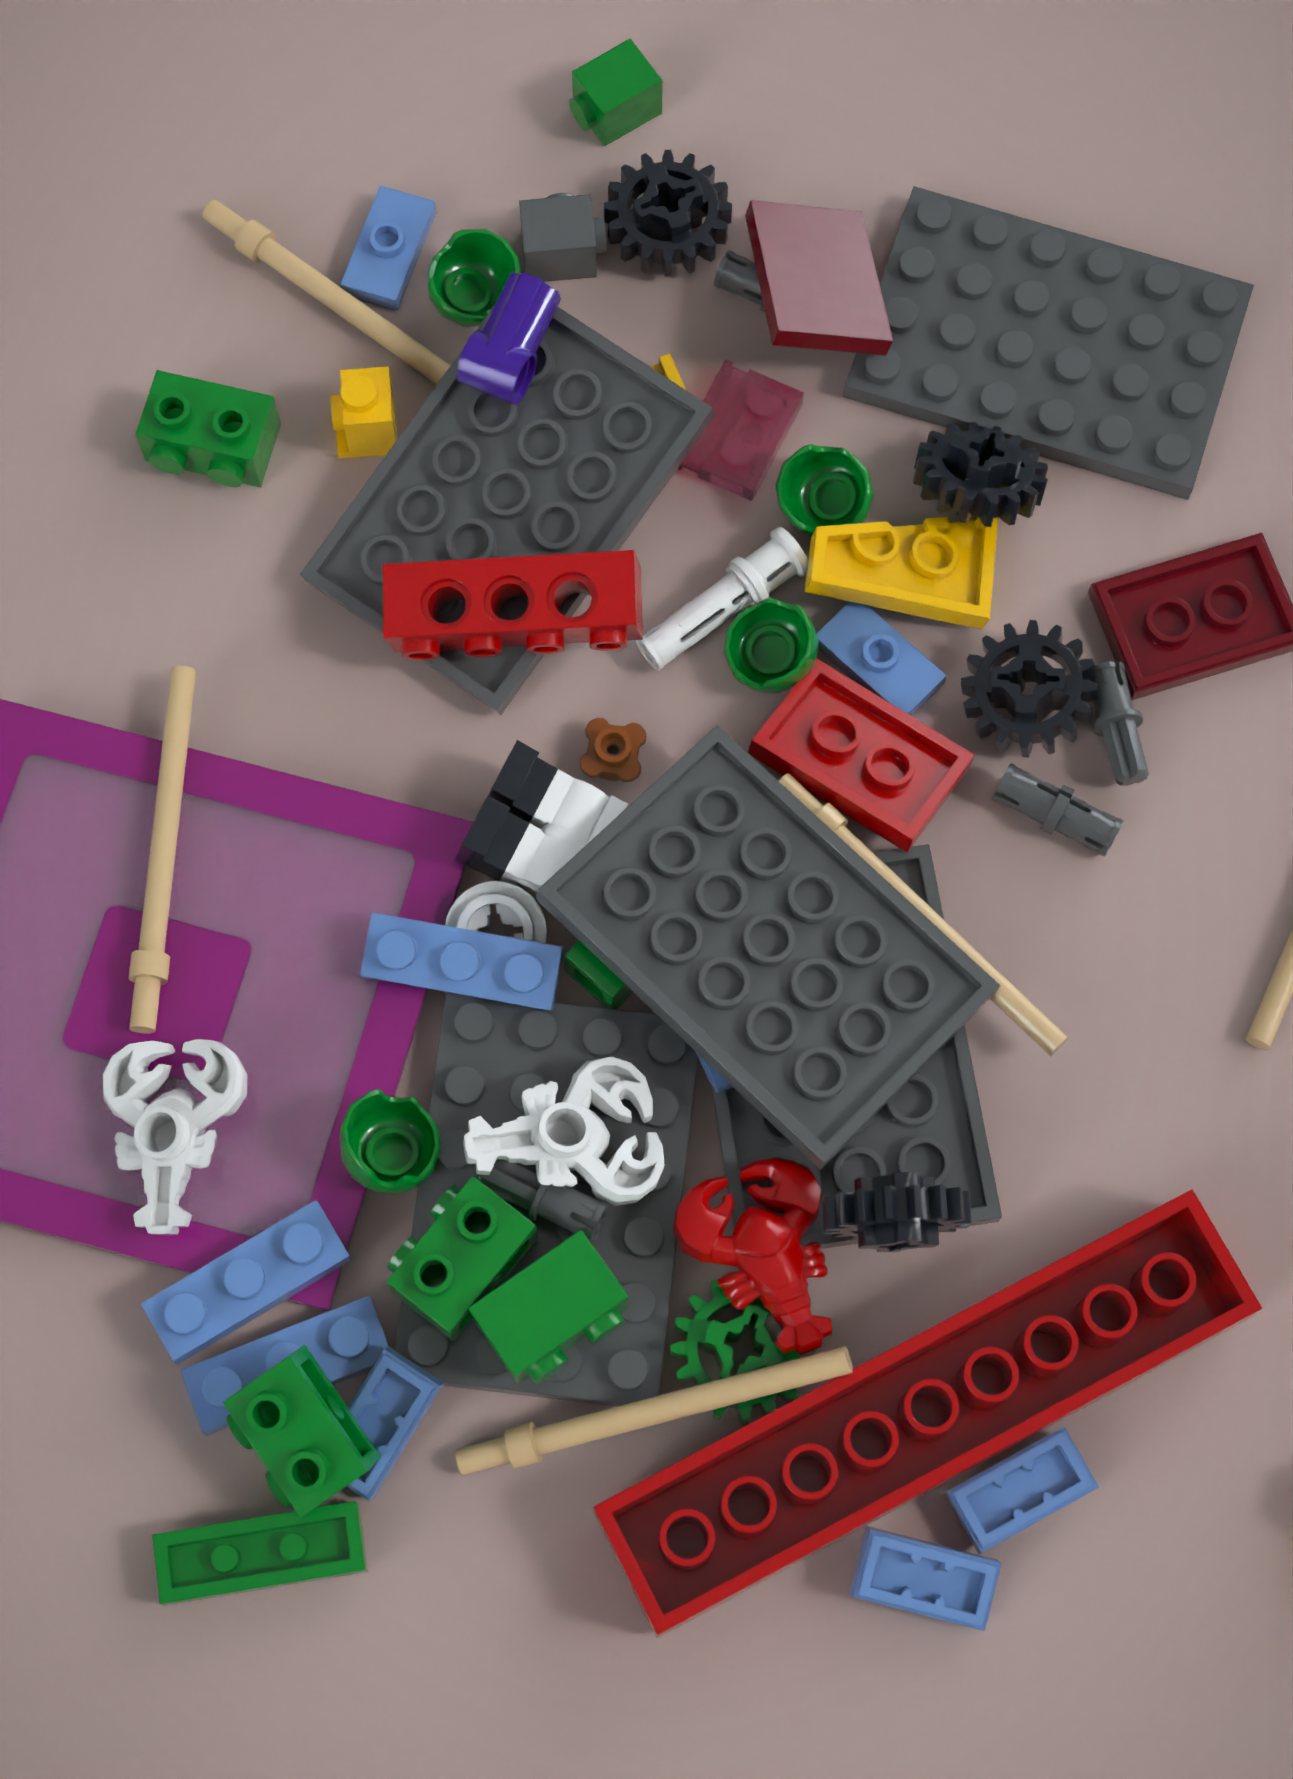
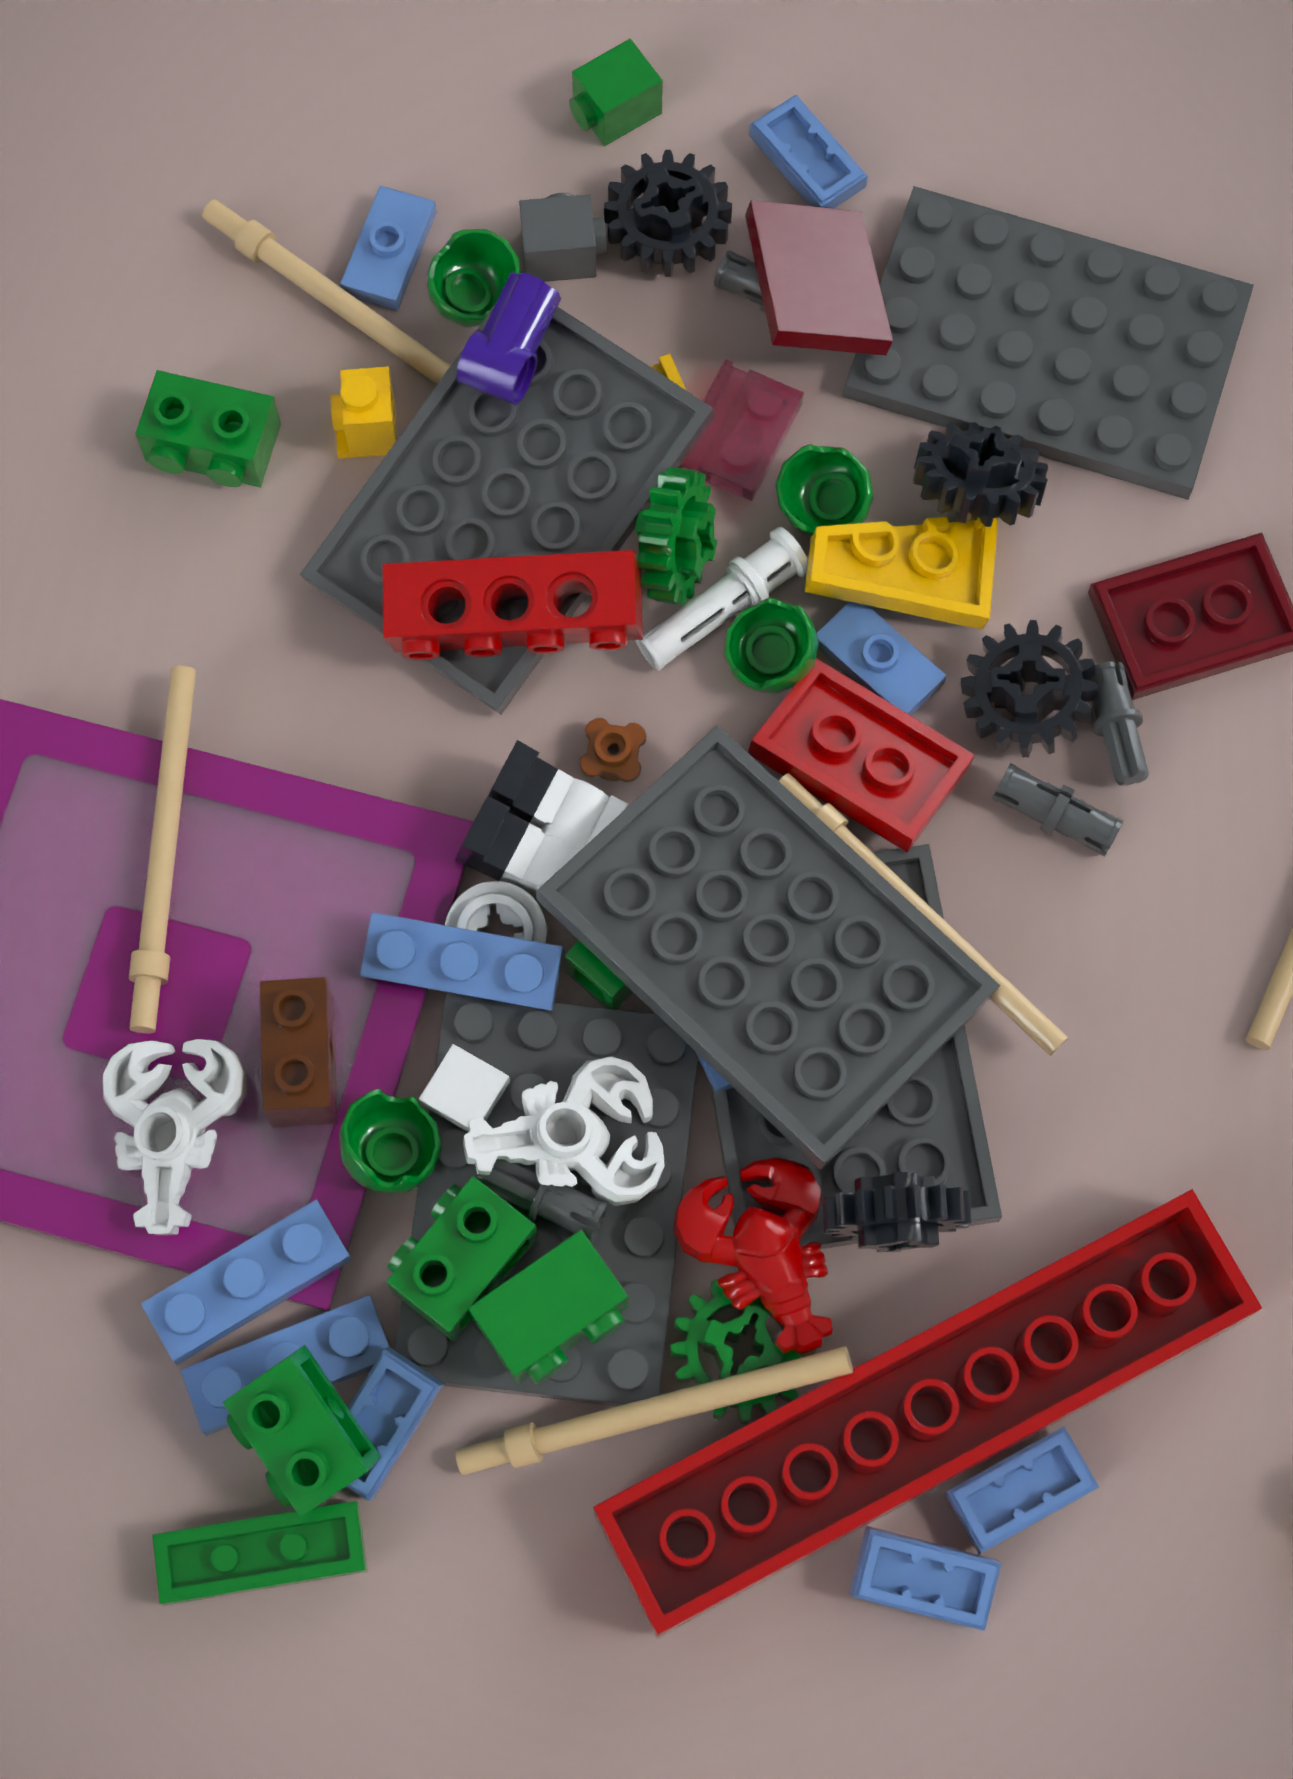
(298, 1052): none -> reddish brown brick
(464, 1088): none -> white tile
(676, 535): none -> green gear
(808, 154): none -> medium blue plate

